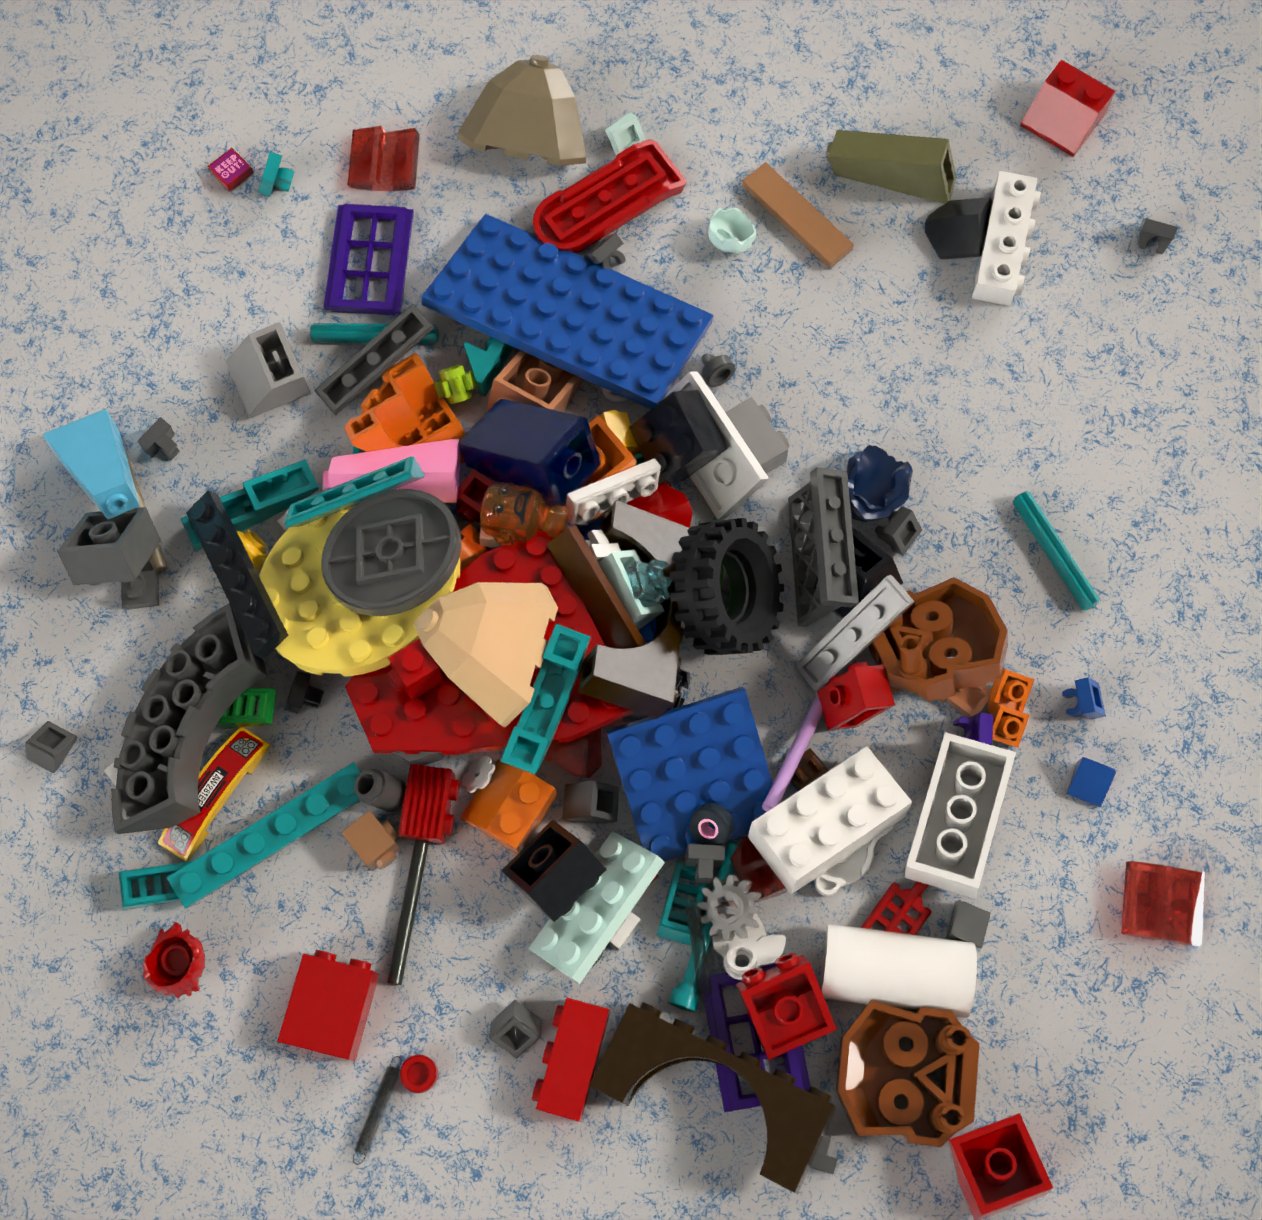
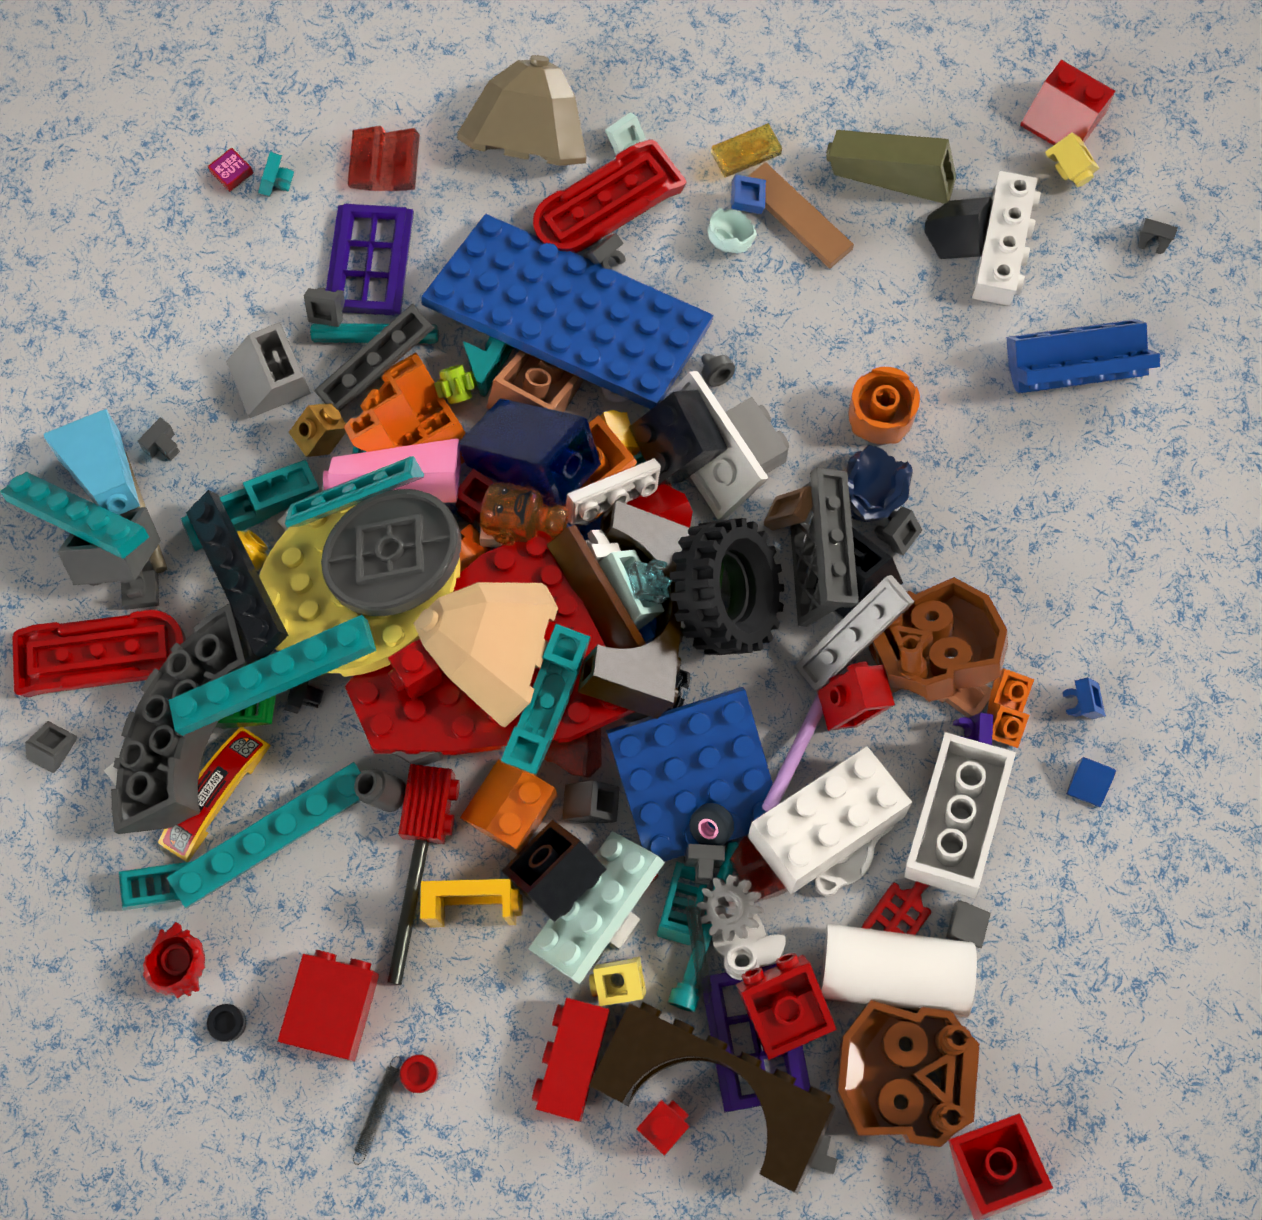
(75, 514): none -> teal plate
(92, 652): none -> red piece
(226, 1023): none -> black tile
(272, 675): none -> teal plate
(318, 430): none -> pearl gold brick
(324, 306): none -> dark grey tile
(373, 841): medium nougat brick -> none
(438, 894): none -> yellow panel
(479, 774): white plant -> none
(515, 1029): dark grey slope -> none
(607, 992): none -> light yellow brick
(664, 1125): none -> red brick
(746, 150): none -> clear yellow plate
(748, 194): none -> blue tile
(789, 509): none -> medium nougat tile
(808, 770): reddish brown tile -> none
(880, 423): none -> orange brick
(1056, 551): teal axle -> none
(1073, 160): none -> light yellow brick
(1080, 355): none -> blue brick
(1163, 903): clear red slope -> none

